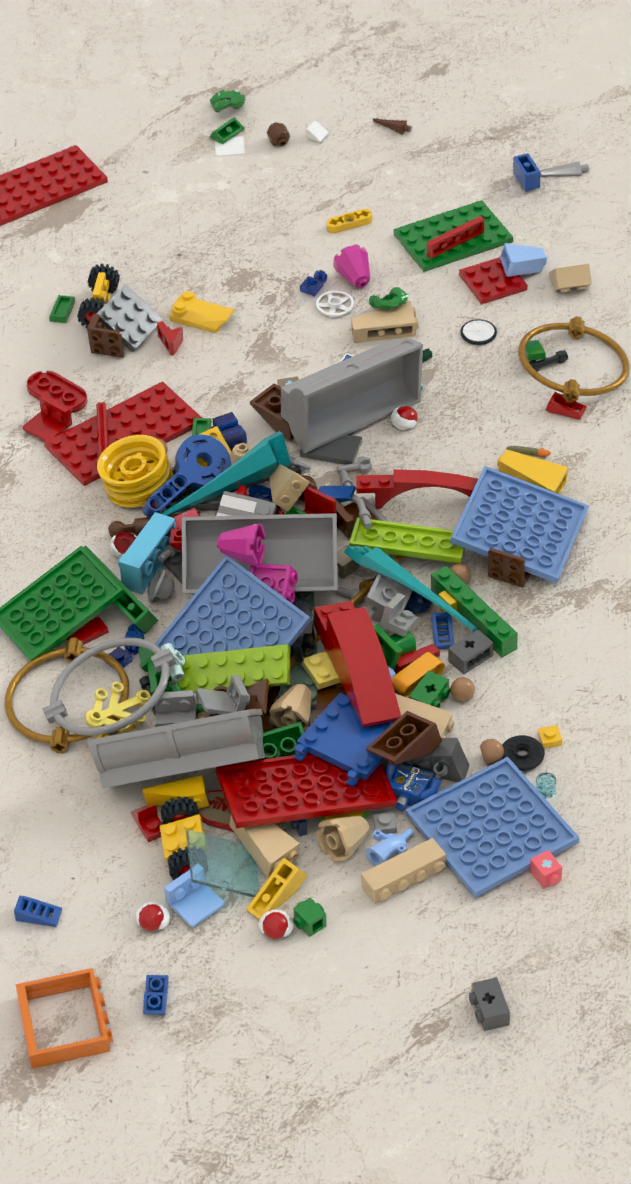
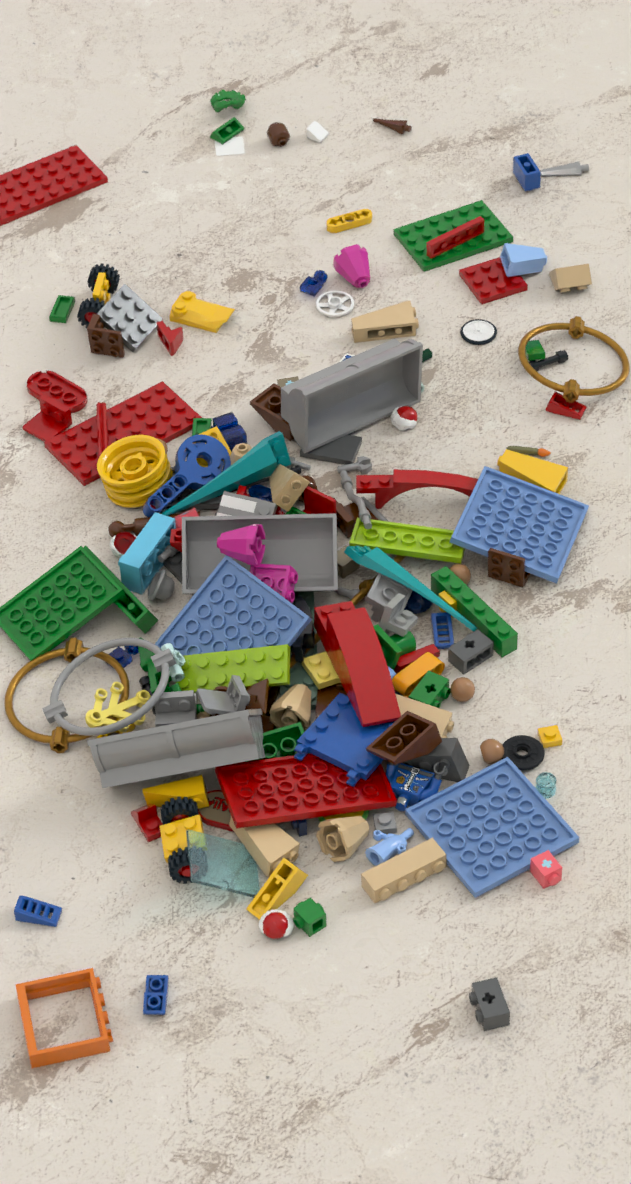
(90, 631): red tile -> none
(134, 632): blue tile -> none
(152, 916): red hair -> none
(192, 900): light blue bracket -> none
(340, 493): blue slope -> none
(392, 300): green piece -> none

